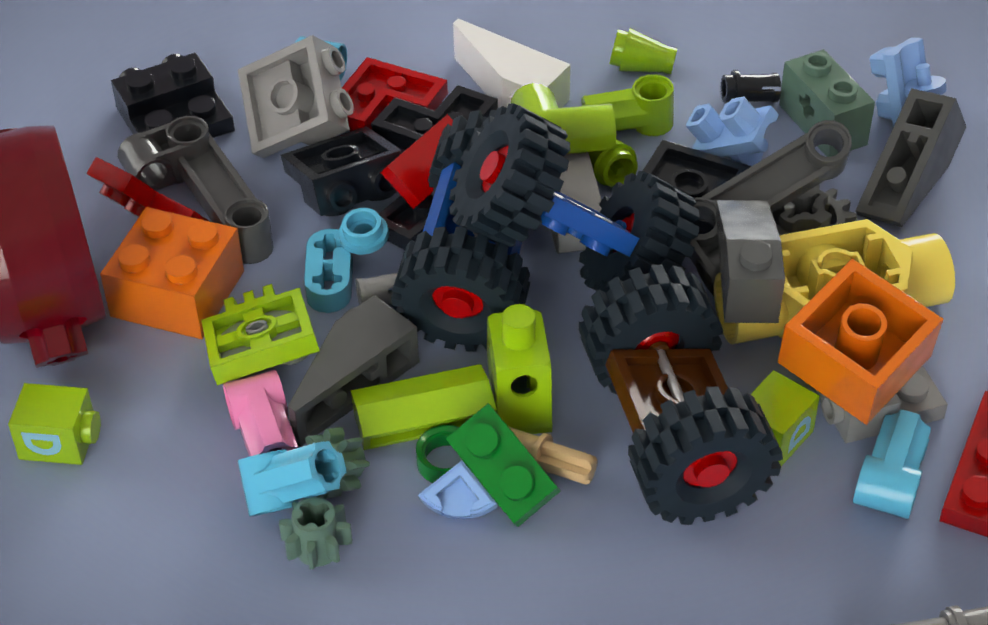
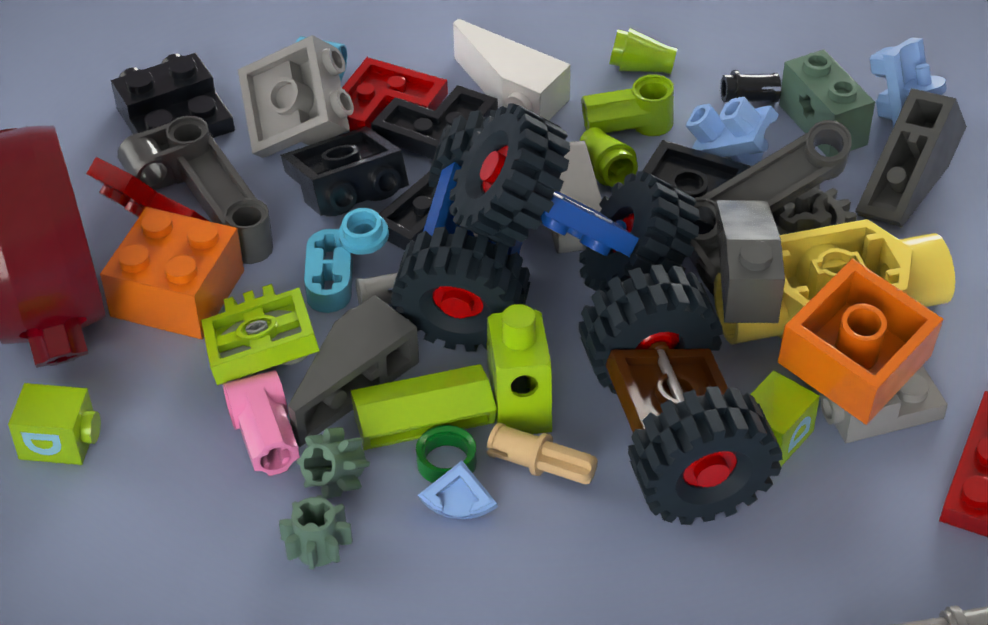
(284, 476): medium azure piece -> none
(411, 169): red tile -> none
(503, 465): green plate -> none
(587, 127): lime brick -> none
(892, 472): medium azure piece -> none

